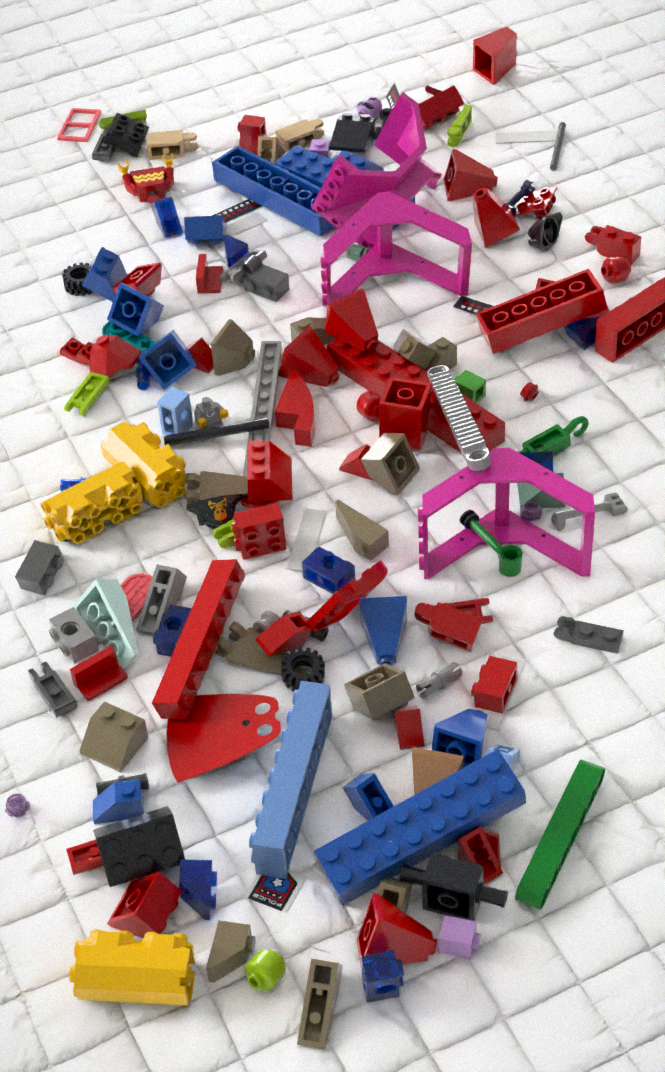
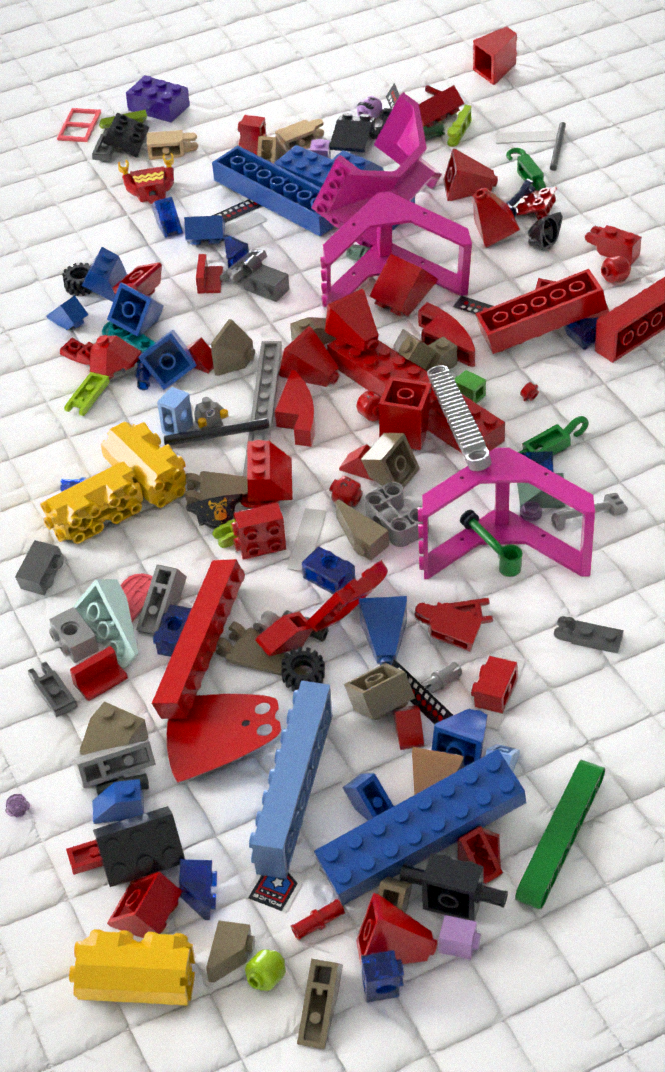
(68, 314): none -> blue slope
(113, 763): none -> light grey slope
(159, 98): none -> dark purple brick
(317, 919): none -> red pin
(346, 490): none -> red head
(383, 508): none -> light grey beam
(401, 286): none -> red slope
(428, 704): none -> black sticker
(433, 131): none -> dark green pin
(440, 324): none -> red slope
(527, 168): none -> green piece

